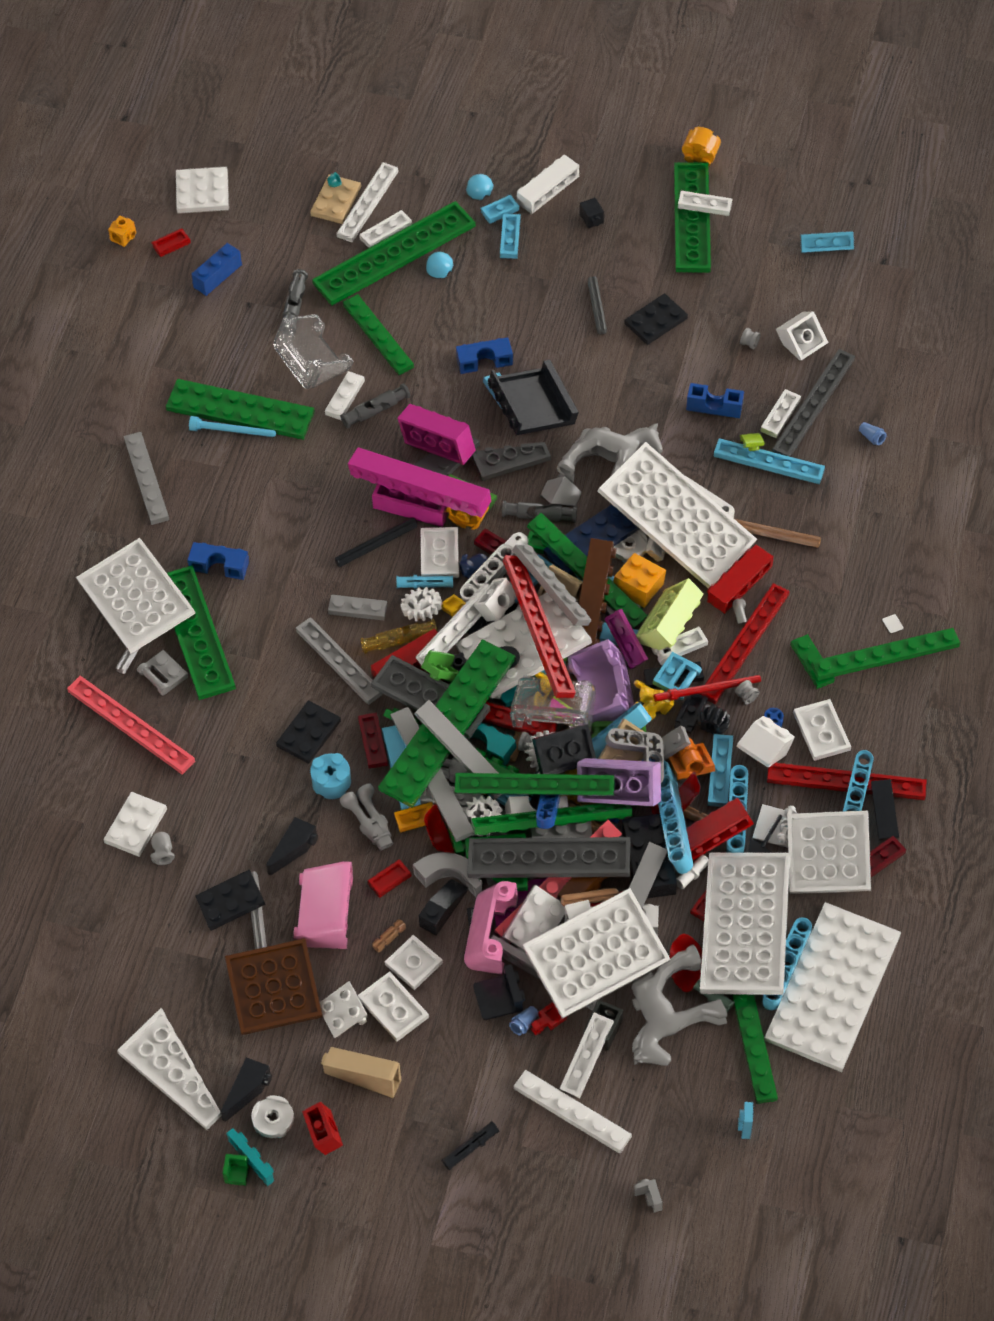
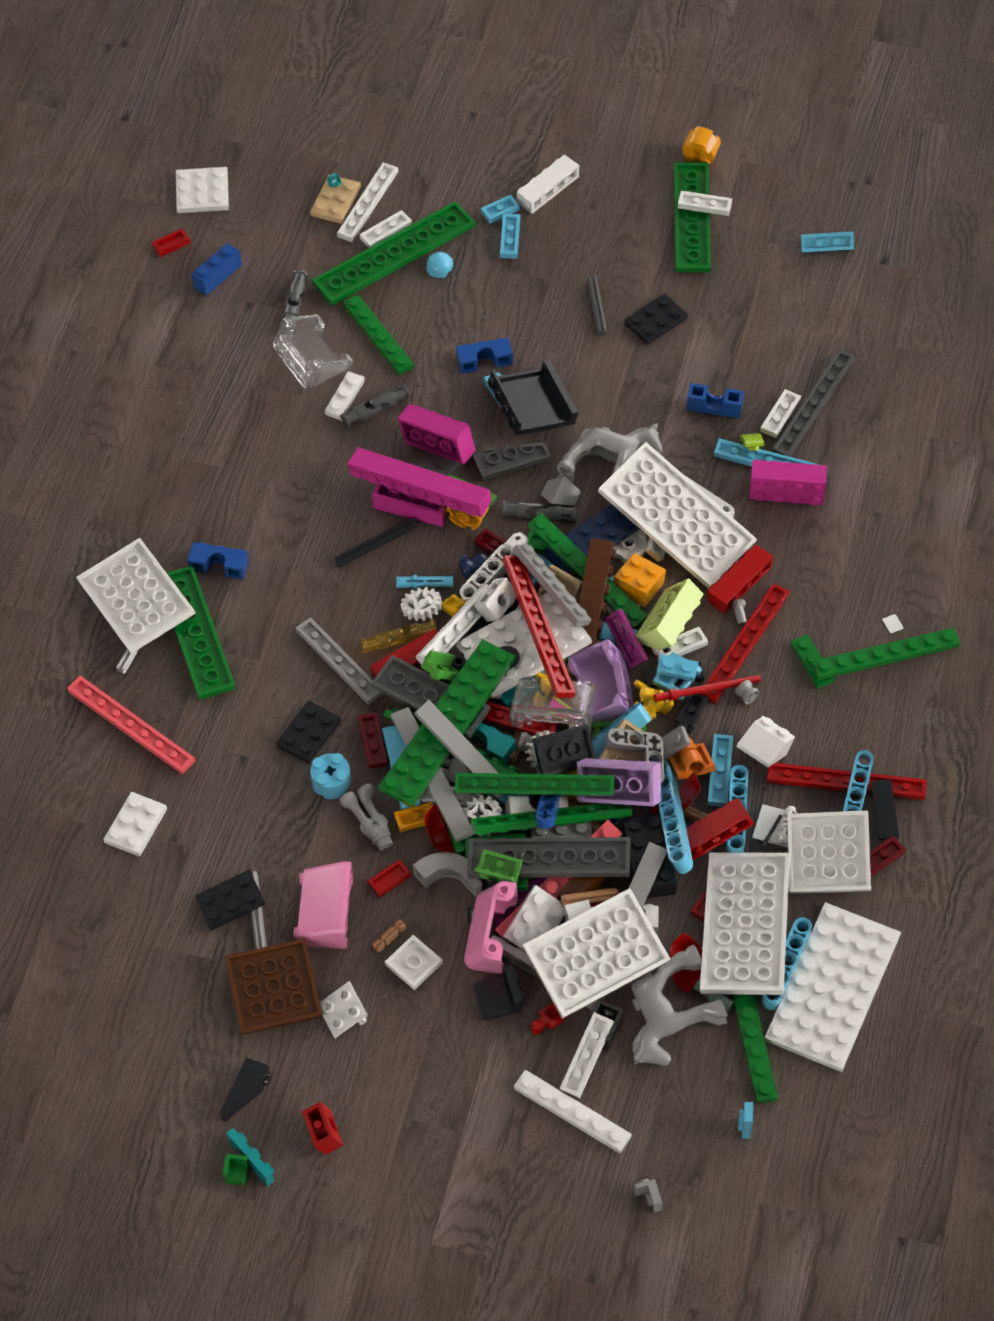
(122, 231): light orange brick -> none
(146, 478): light grey plate -> none
(162, 846): light grey animal -> none
(166, 668): light grey plate -> none
(166, 1064): white wing -> none
(196, 424): medium azure piece -> none
(240, 408): green plate -> none
(268, 1106): white plate -> none
(293, 844): black slope -> none
(357, 607): light grey plate -> none
(363, 1070): tan slope -> none
(393, 1006): white plate -> none
(439, 552): white plate -> none
(441, 906): black slope -> none
(477, 1140): black pin -> none
(479, 186): medium azure hair -> none
(498, 866): none -> bright green bracket
(522, 1021): medium blue cone -> none
(591, 213): black brick -> none
(677, 667): none -> medium azure plate
(698, 866): white pin -> none
(713, 719): black gear -> none
(750, 338): light grey wheel -> none
(775, 714): blue wheel -> none
(781, 534): medium nougat axle -> none
(788, 482): none -> dark pink brick
(802, 335): white slope -> none
(822, 729): white plate -> none
(872, 433): medium blue cone -> none

